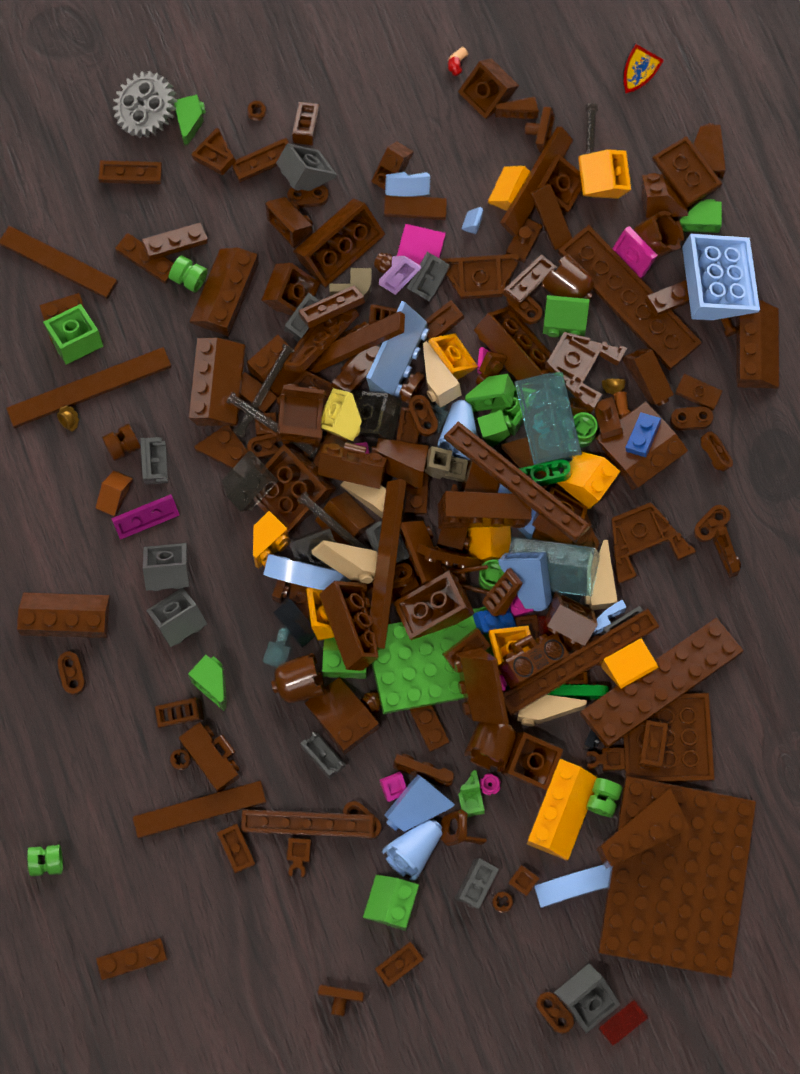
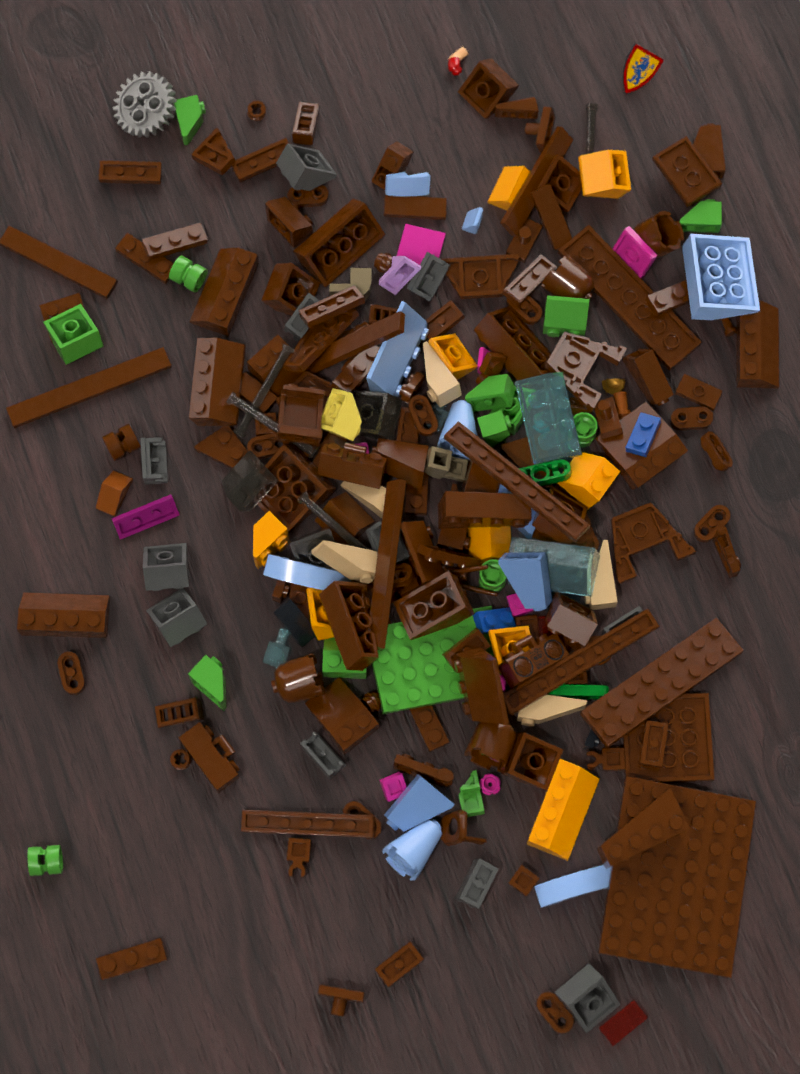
(68, 418): pearl gold piece -> none
(199, 809): reddish brown tile -> none
(236, 848): reddish brown plate -> none
(391, 901): bright green slope -> none
(493, 602): reddish brown slope -> none
(503, 909): reddish brown bush -> none
(603, 620): light blue slope -> none
(604, 789): bright green wheel -> none
(629, 663): light orange slope -> none
(660, 196): reddish brown slope -> none

